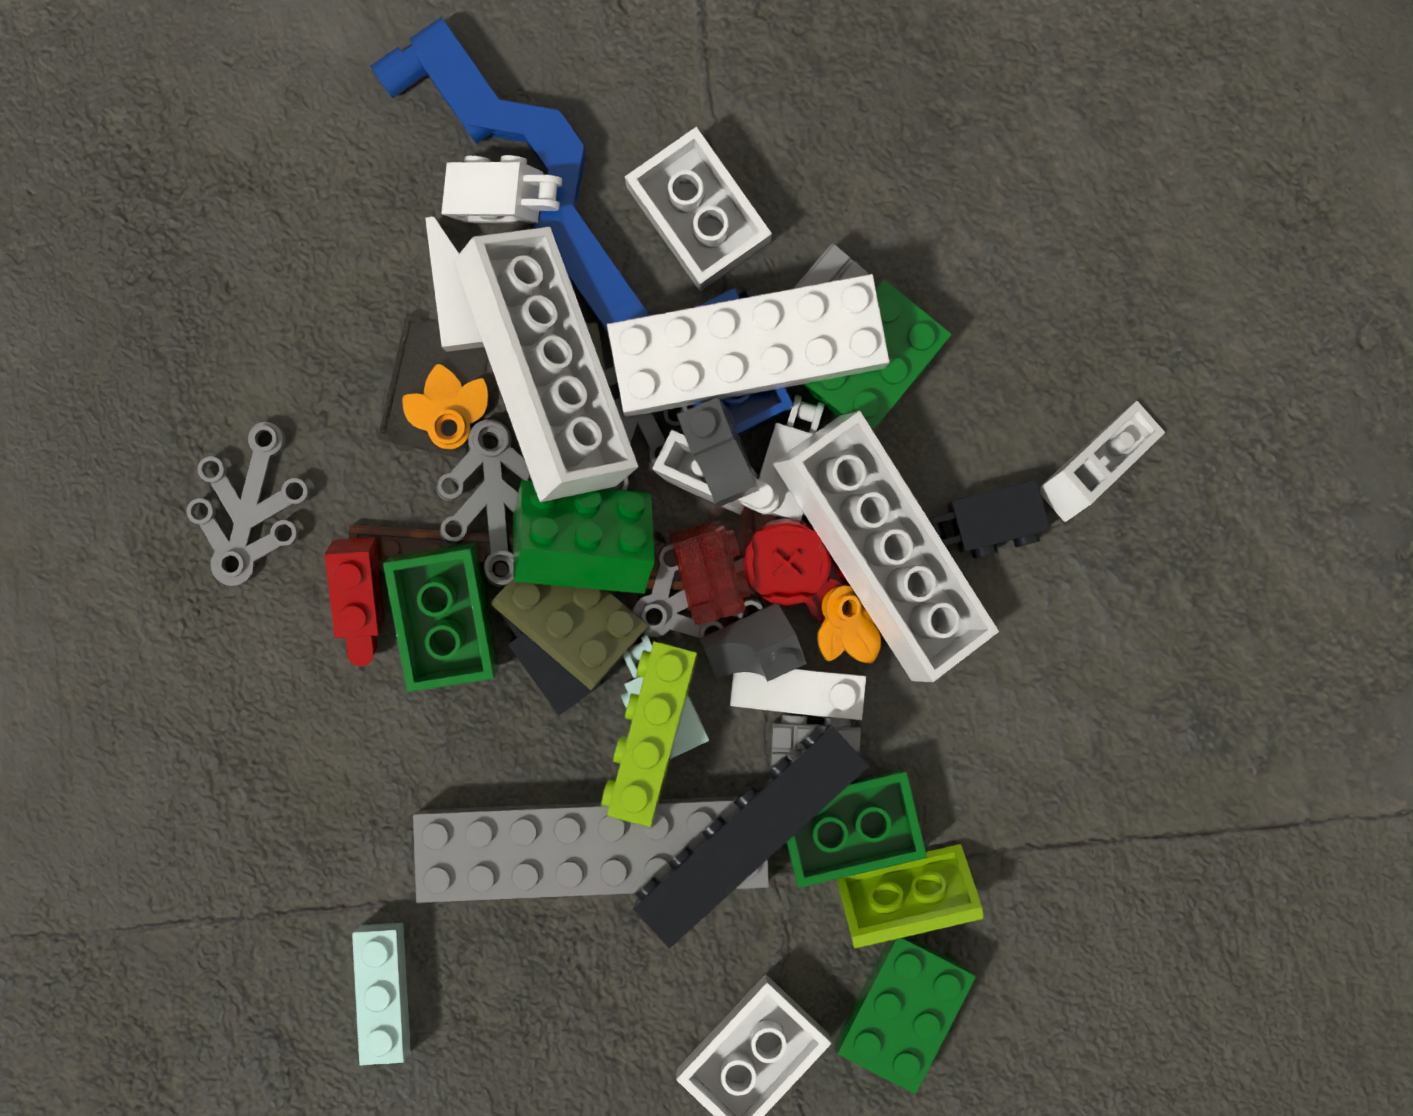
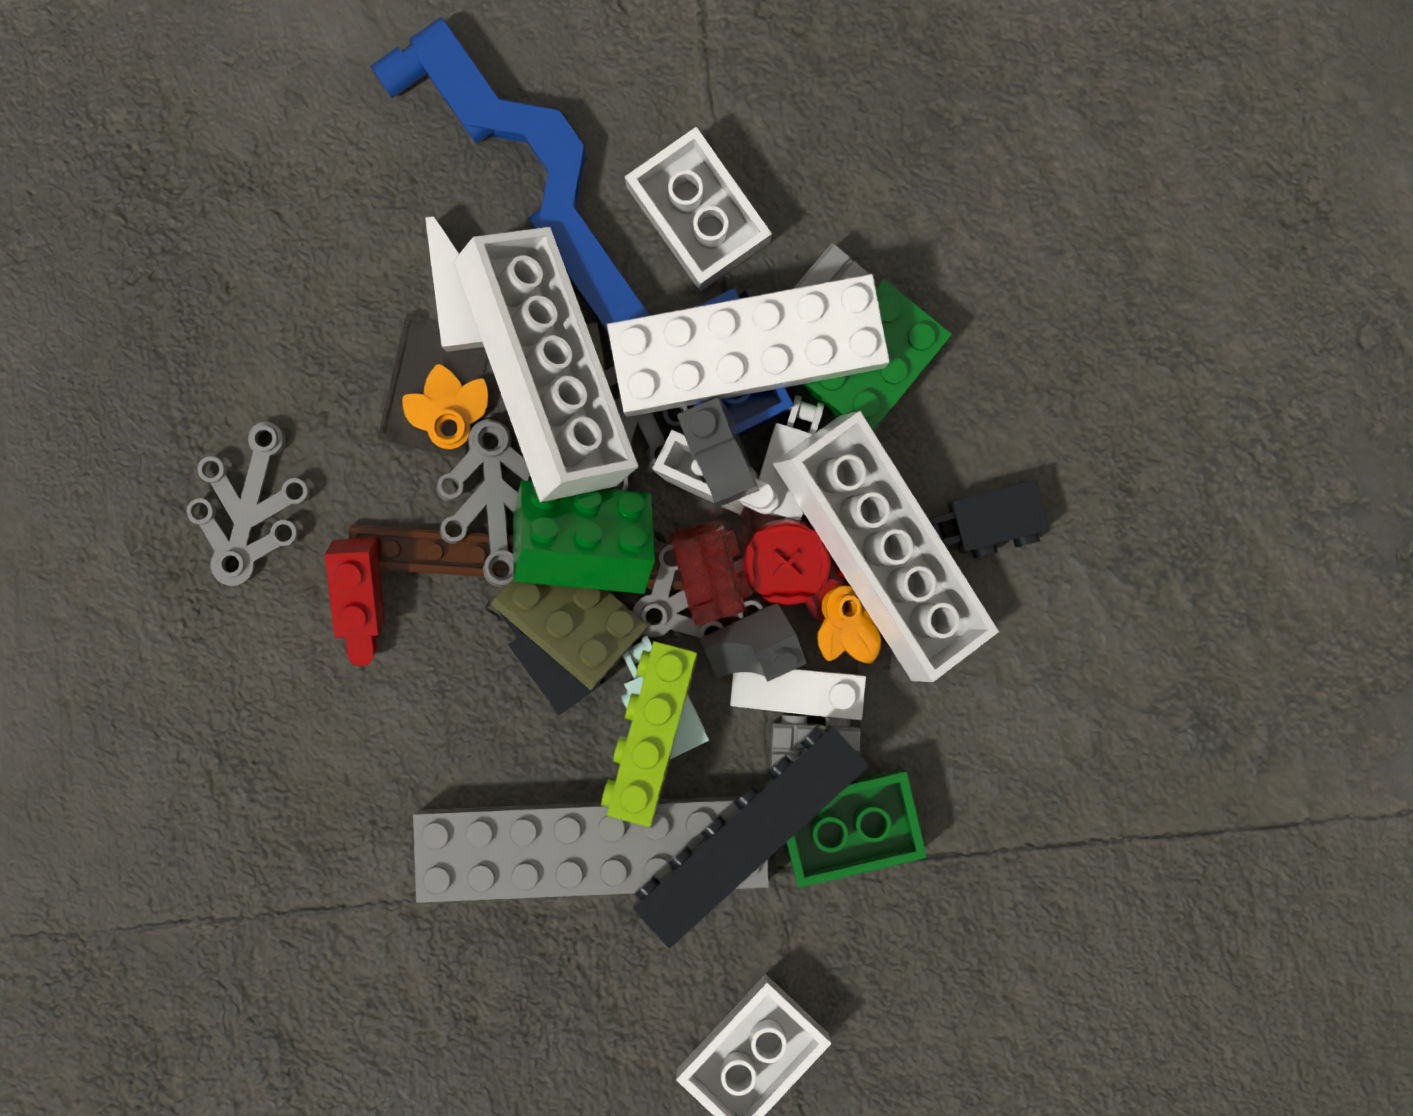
(381, 993): light aqua brick -> none
(441, 617): green brick -> none
(497, 191): white brick -> none
(904, 1012): green brick -> none
(910, 898): lime plate -> none
(1101, 462): white slope -> none

